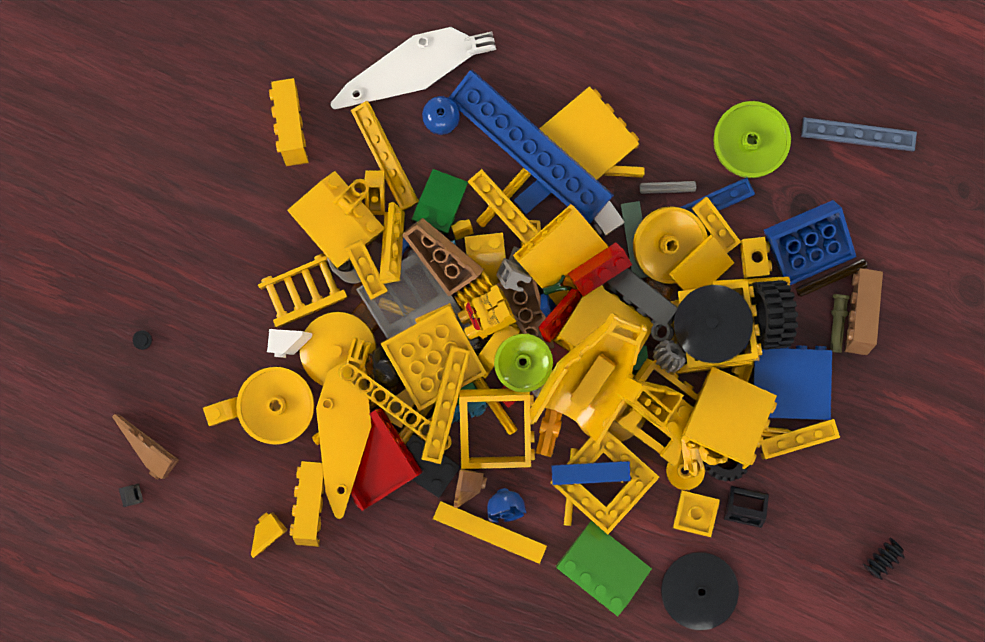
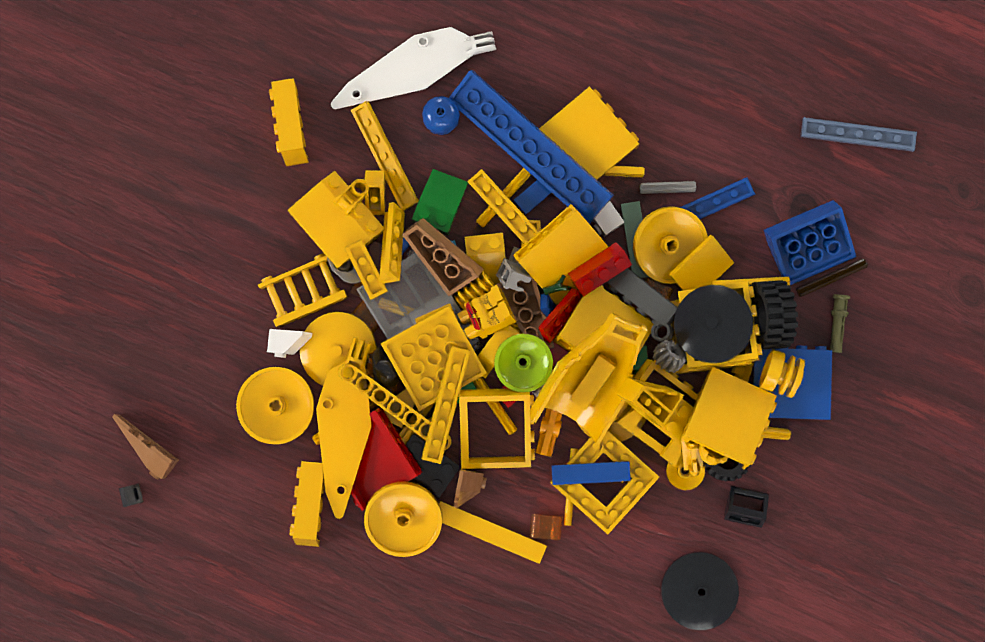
(142, 340): black plate -> none
(221, 411): yellow slope -> none
(266, 532): yellow slope -> none
(403, 519): none -> yellow dish
(462, 229): yellow plate -> none
(474, 409): dark azure slope -> none
(506, 506): blue cylinder -> none
(545, 526): none -> clear orange piece
(604, 568): bright green slope -> none
(696, 513): yellow plate -> none
(716, 224): yellow plate -> none
(750, 268): yellow brick -> none
(752, 139): lime dish -> none
(786, 375): none -> yellow wheel
(799, 439): yellow fence -> none
(864, 312): medium nougat wedge -> none
(885, 559): black piece -> none

